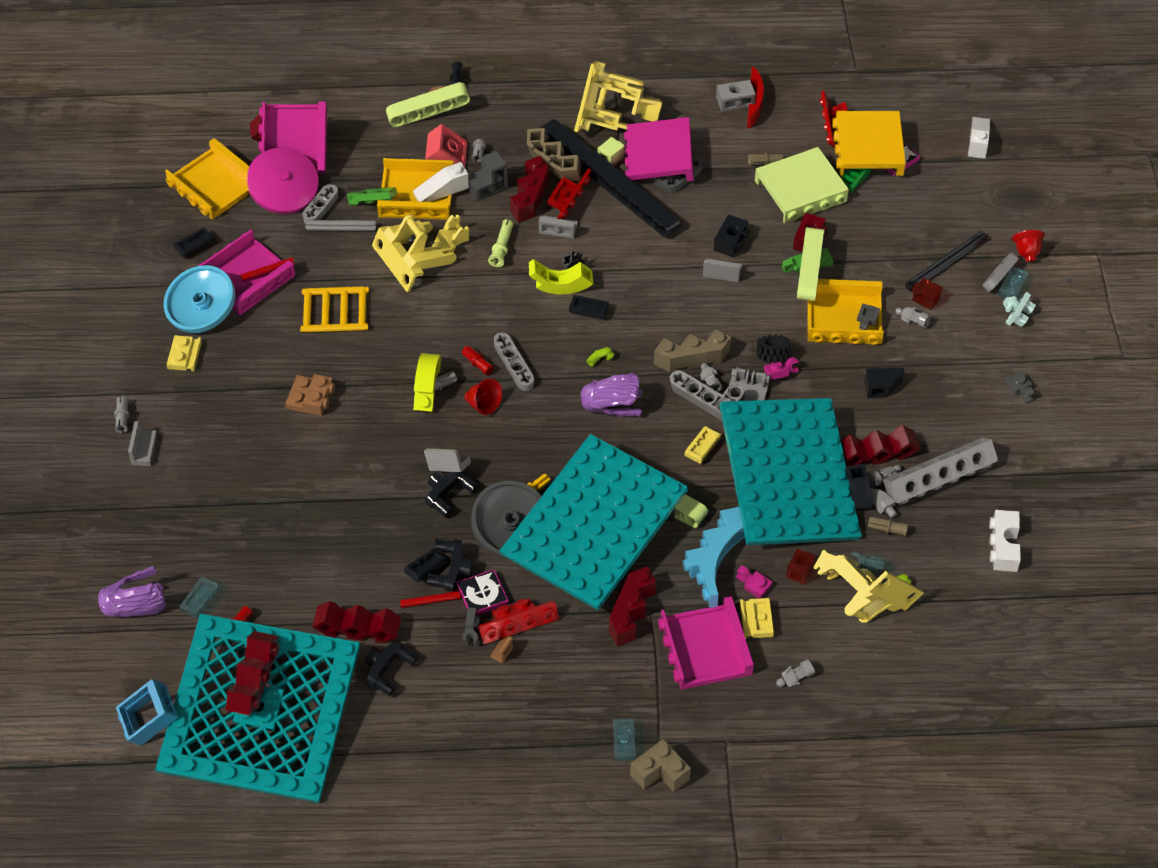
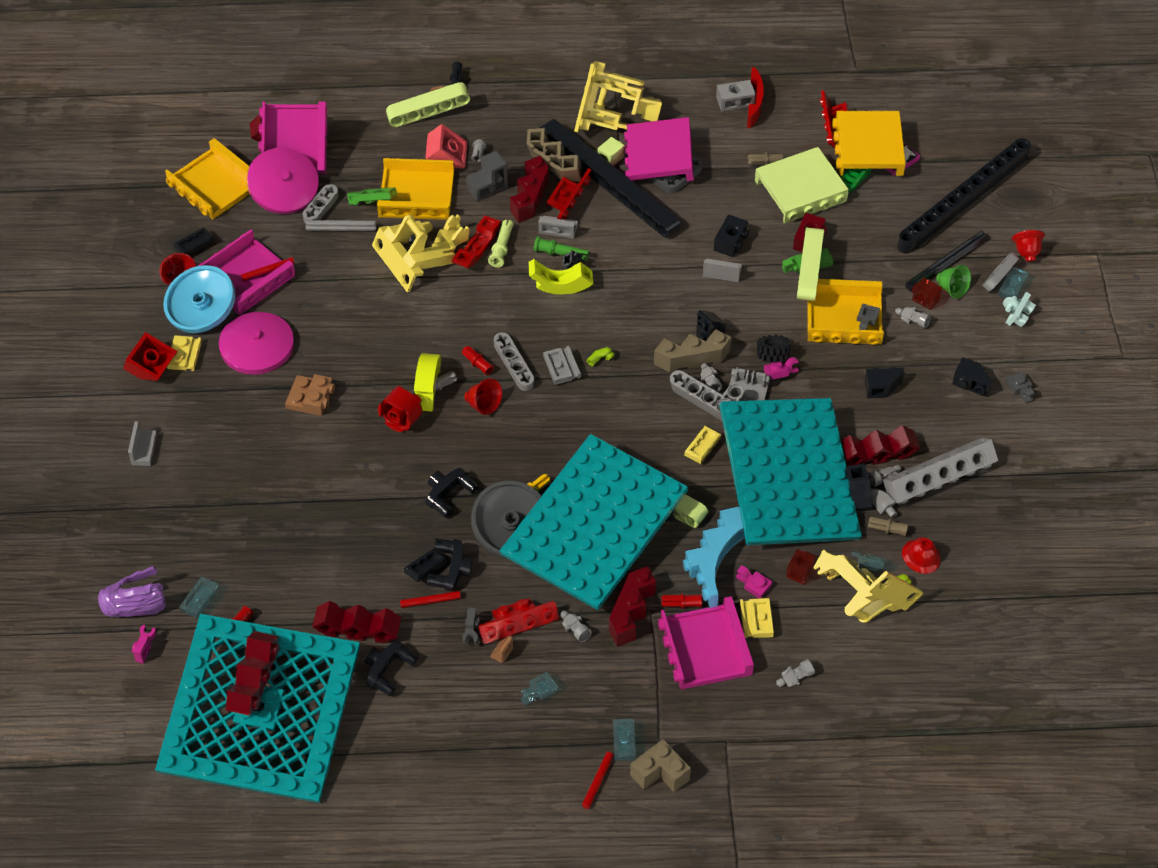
(121, 414): light grey pin -> none
(143, 645): none -> dark pink plate
(149, 358): none -> red slope
(166, 712): dark azure window -> none
(174, 266): none -> red hat
(256, 343): none -> dark pink dish
(326, 292): yellow bar -> none
(400, 409): none -> red brick
(444, 183): white slope -> none
(446, 460): light grey panel -> none
(478, 244): none -> red slope
(482, 592): tile -> none
(540, 686): none -> clear light blue plate
(553, 247): none -> bright green pin
(561, 365): none -> light grey plate
(572, 622): none -> light grey piece
(588, 307): black plate -> none
(597, 780): none -> red bar
(612, 392): medium lavender hair -> none
(681, 600): none -> red axle
(707, 323): none -> black slope
(921, 555): none -> red hat
(955, 280): none -> bright green hat
(963, 196): none -> black beam
(972, 377): none -> black slope
(979, 137): white slope -> none
(1004, 554): white arch -> none

